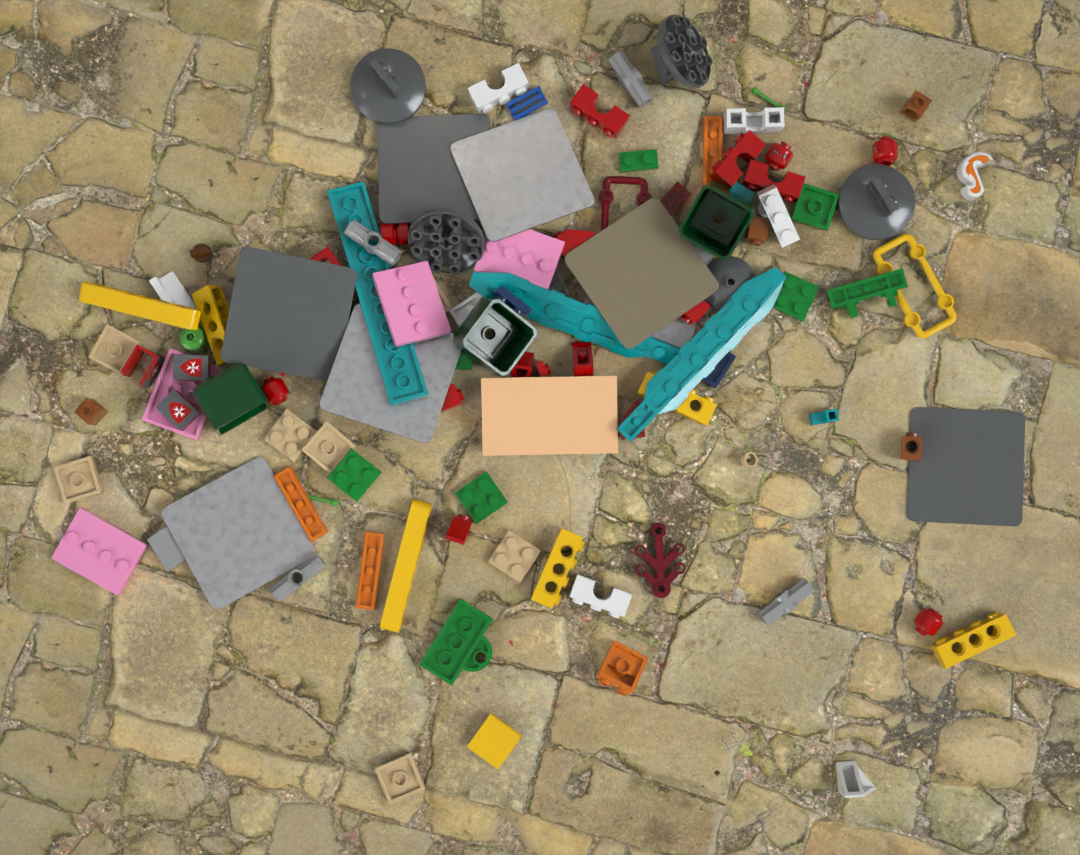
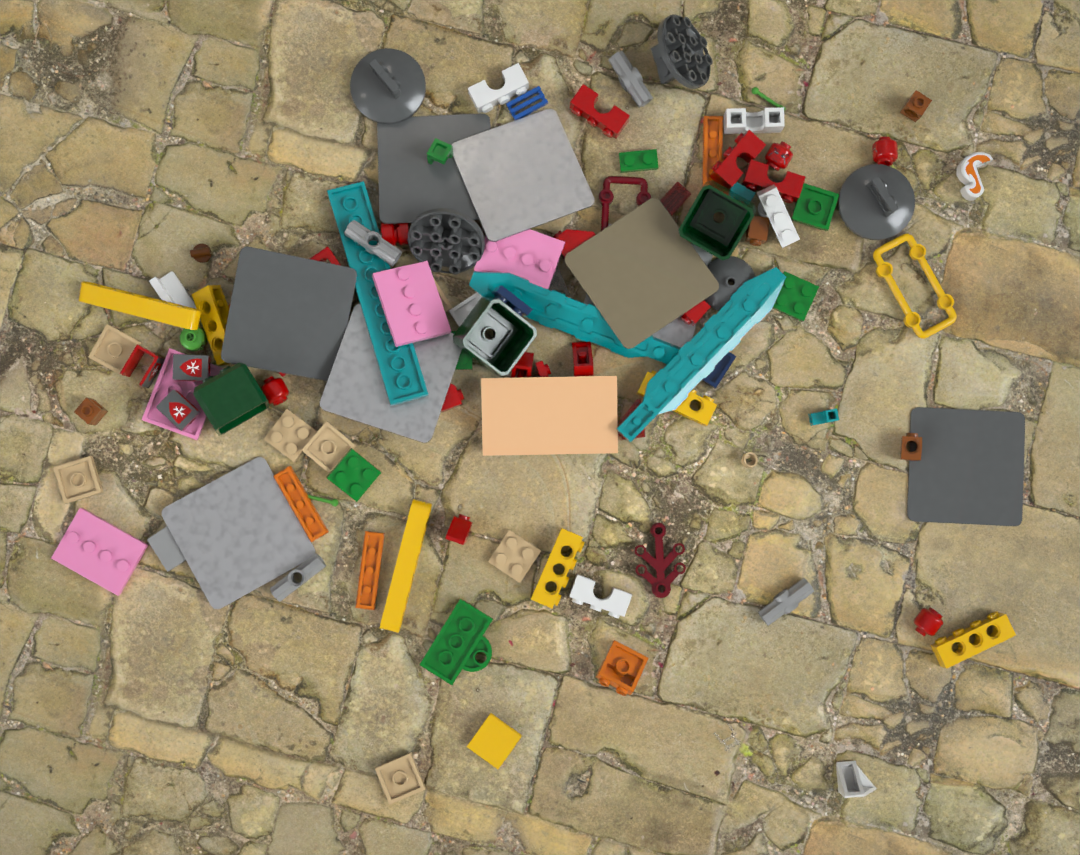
(439, 152): none -> green panel
(481, 497): green plate -> none
(883, 285): green hinge -> none

